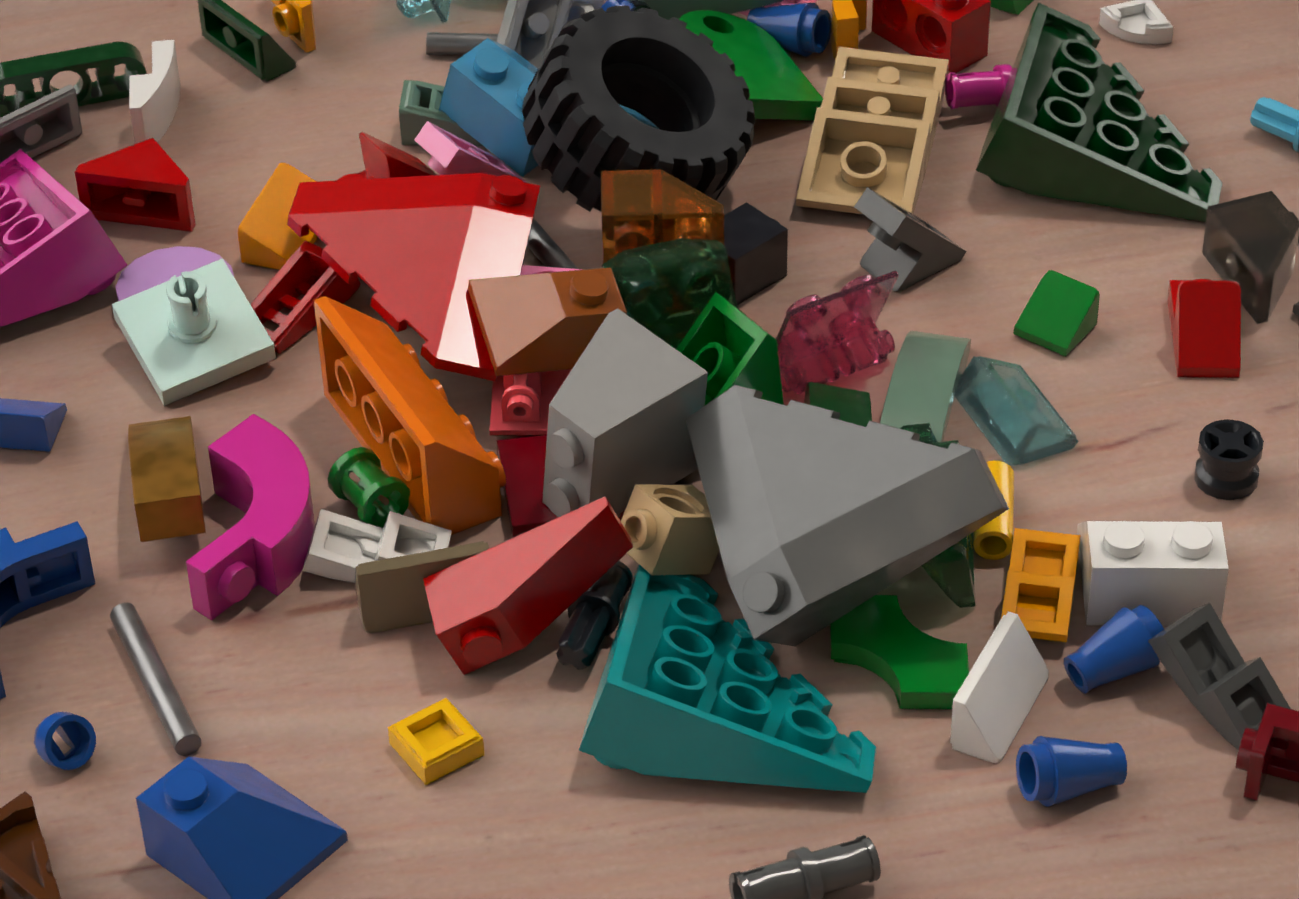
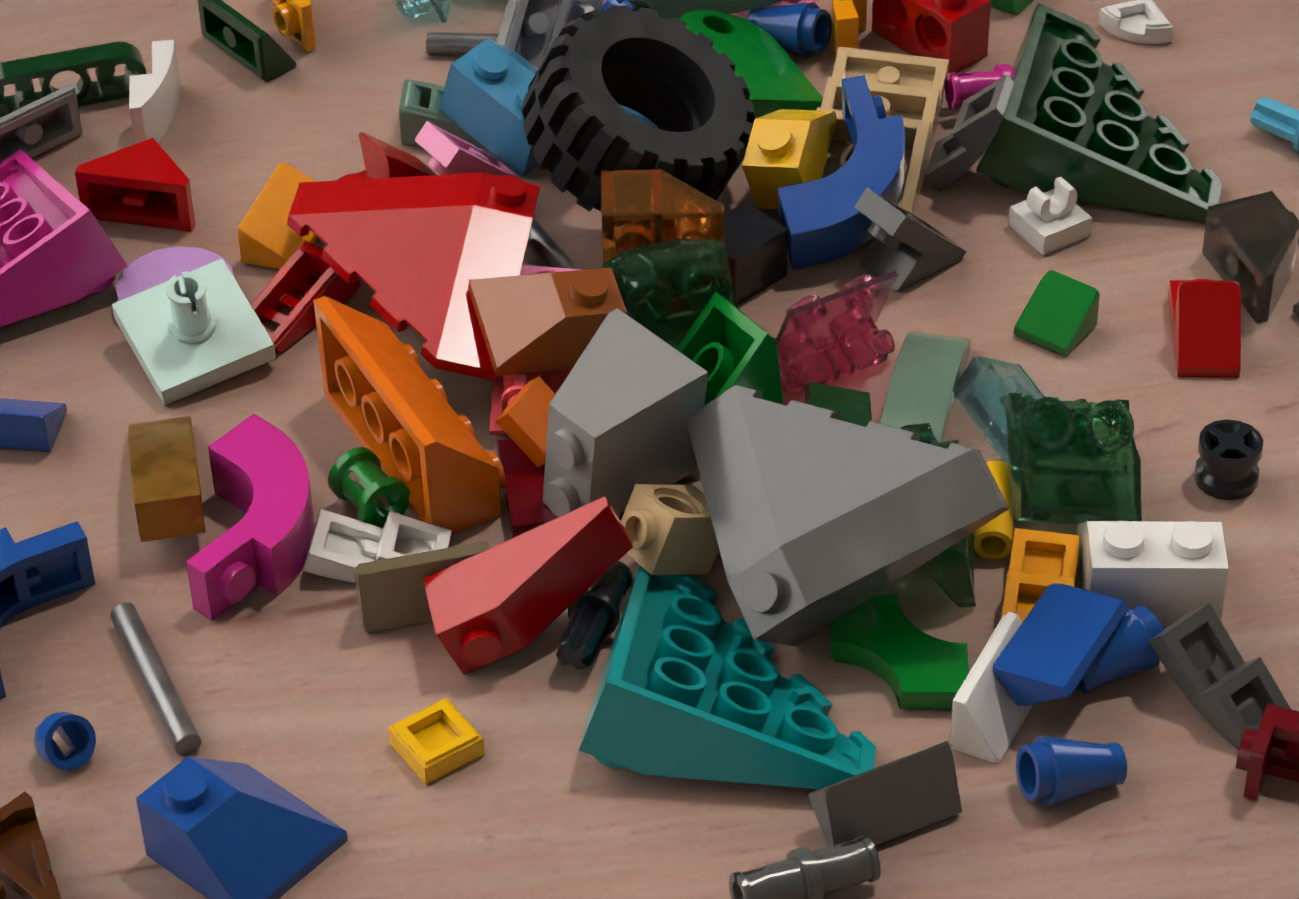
(527, 419): none -> orange tile
(786, 151): none -> yellow slope
(822, 211): none -> blue arch
(890, 798): none -> dark grey slope
(972, 134): none -> dark grey slope
(1051, 218): none -> white tile
(1057, 643): none -> blue slope
(1072, 460): none -> clear green slope

